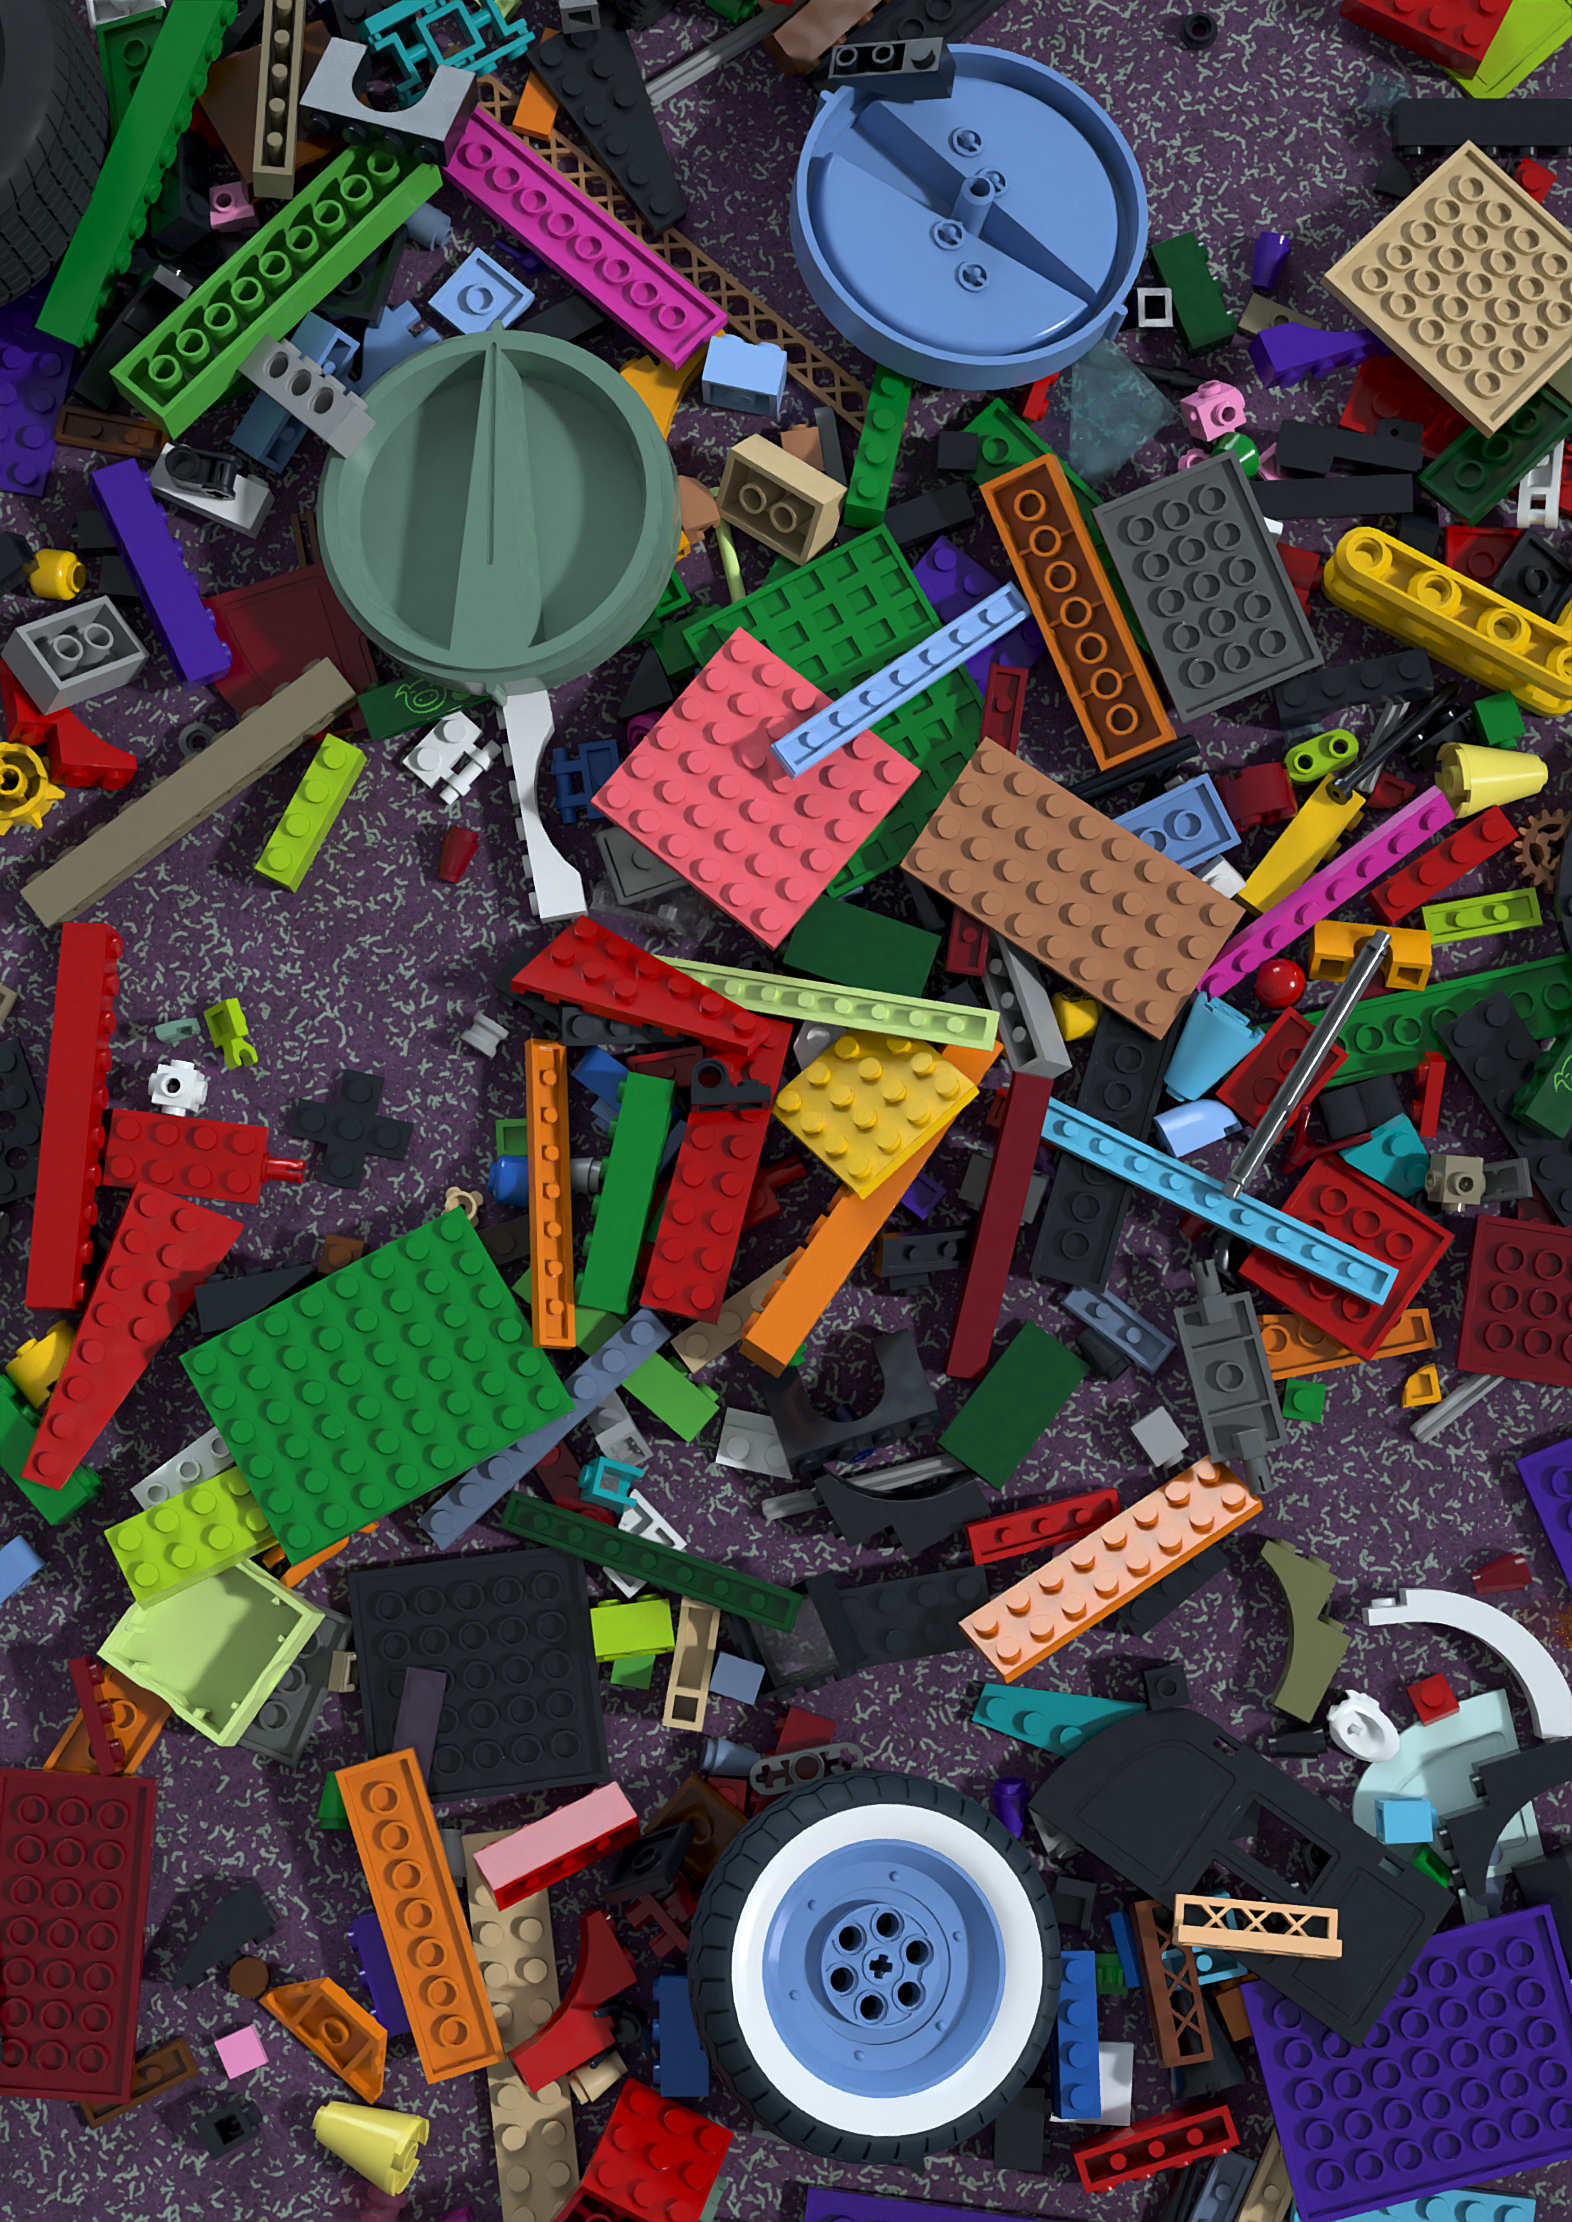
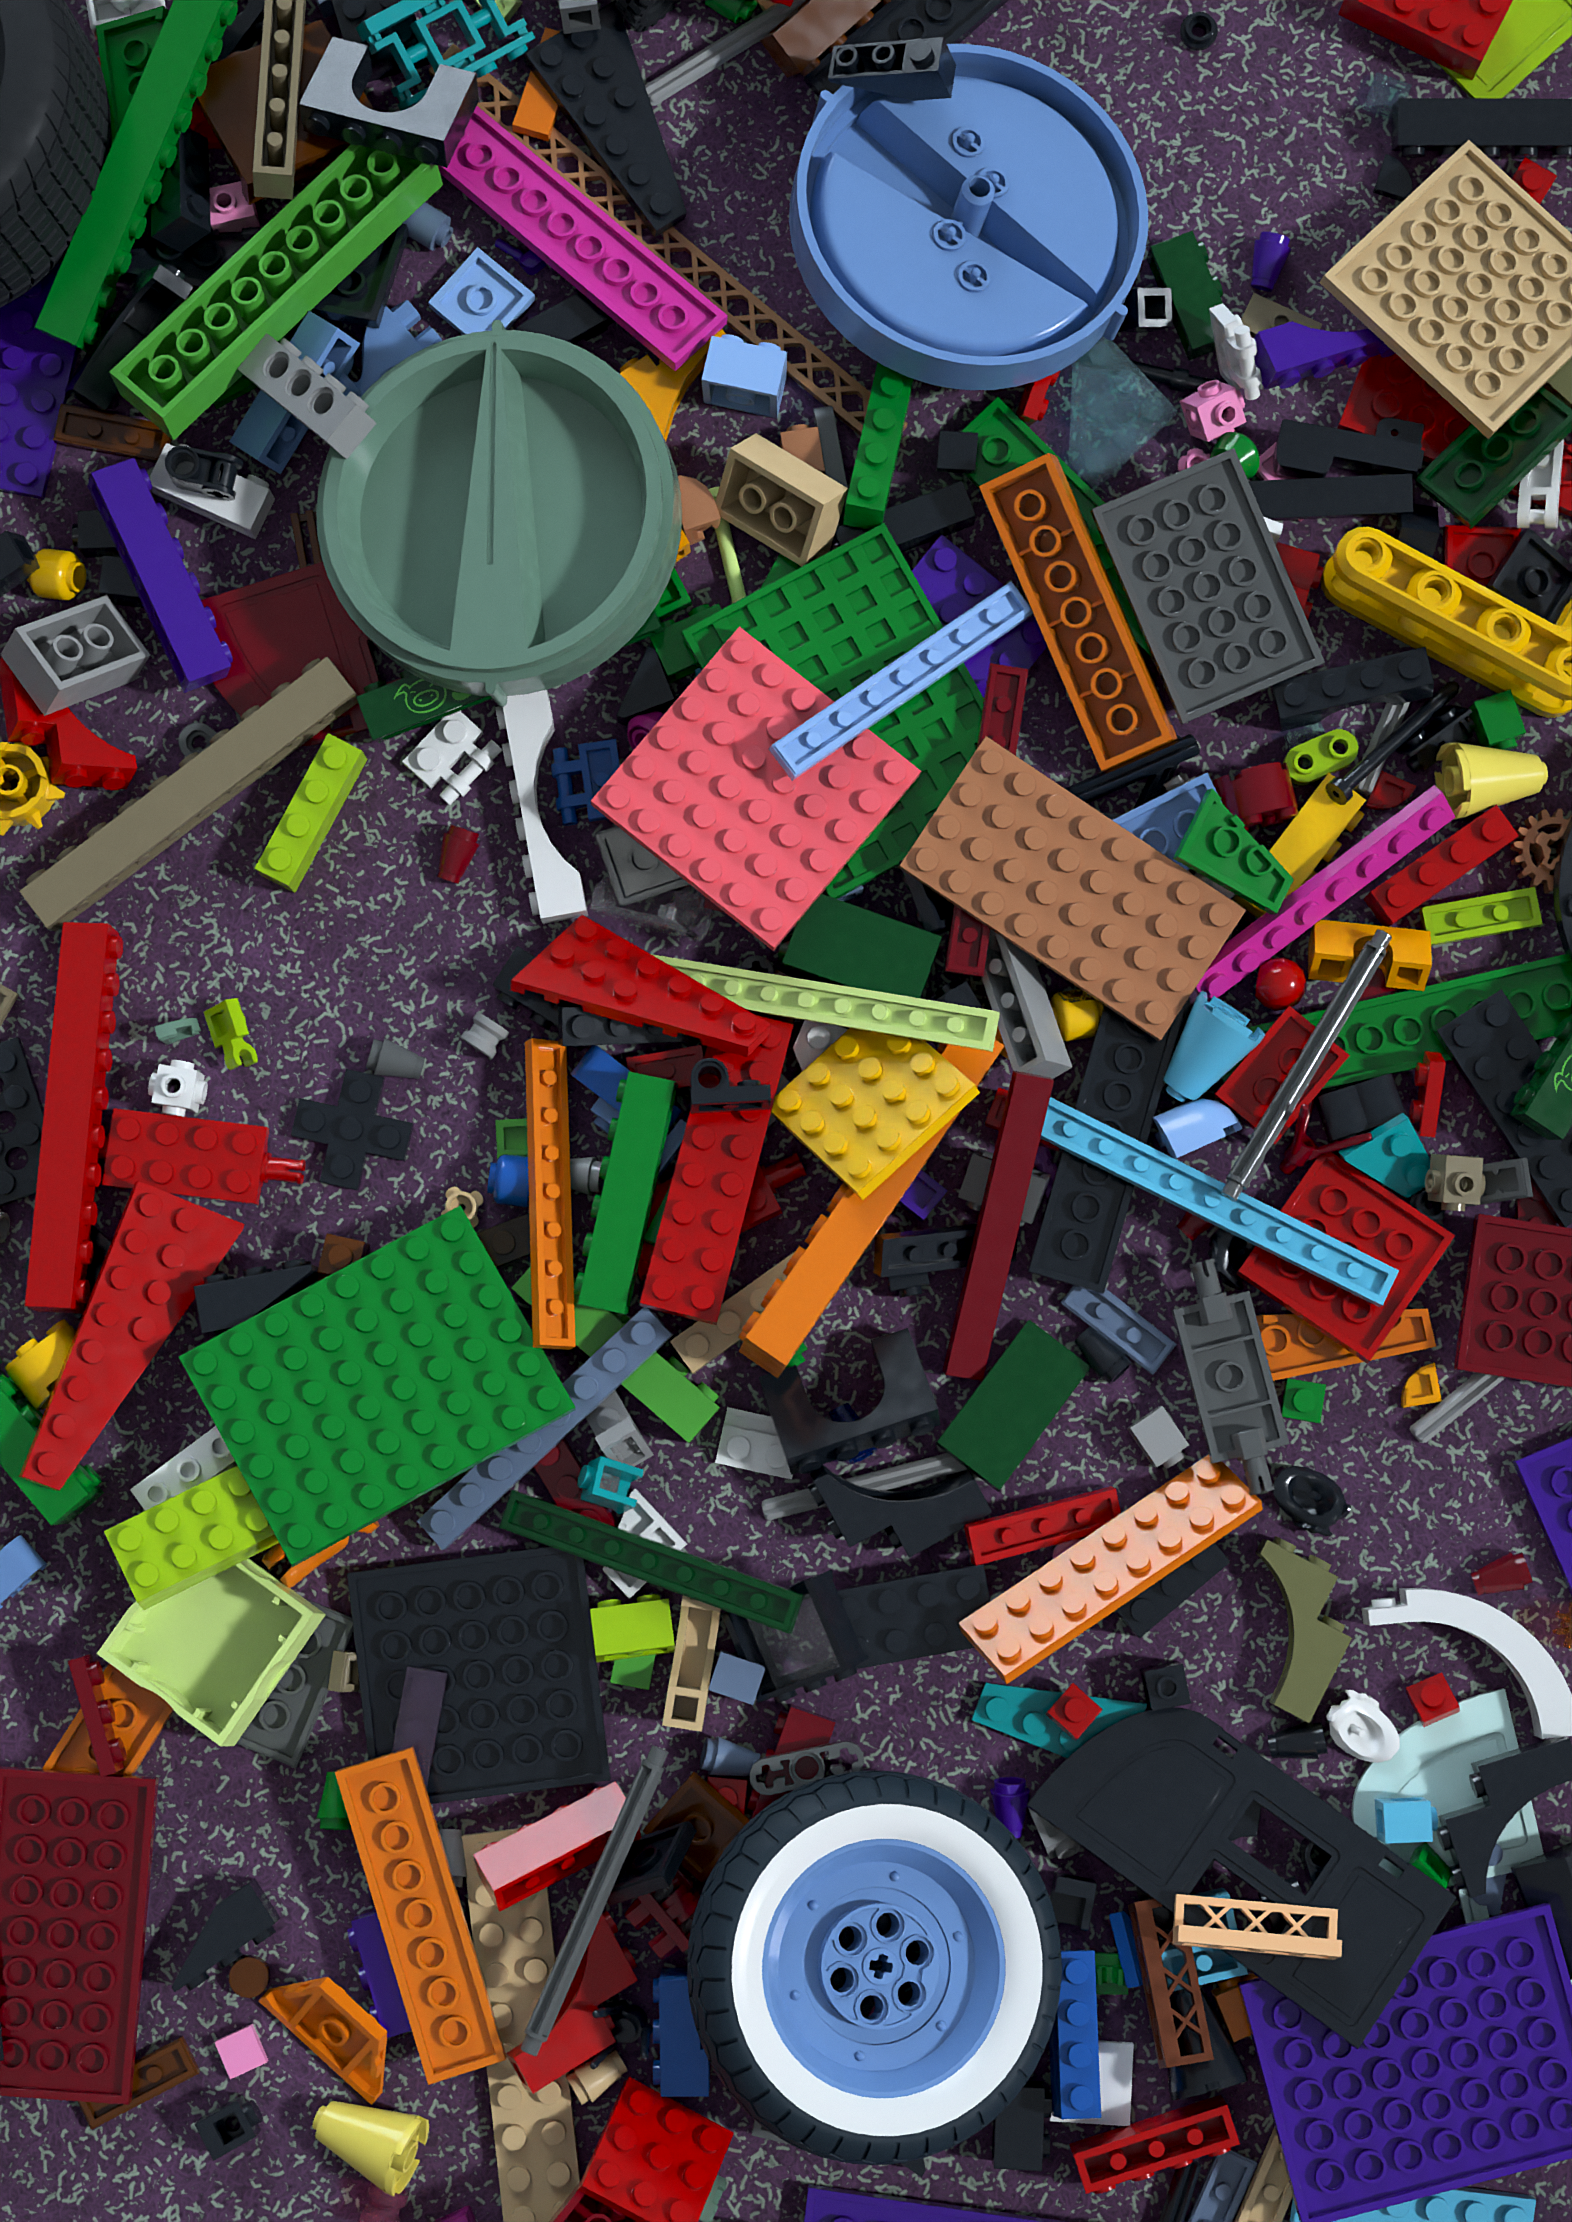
(394, 1060): none -> dark grey cone
(594, 1900): none -> dark grey piece
(1073, 1711): none -> red plate
(1229, 856): none -> green wing
(1235, 351): none -> white plate
(1310, 1499): none -> black hat

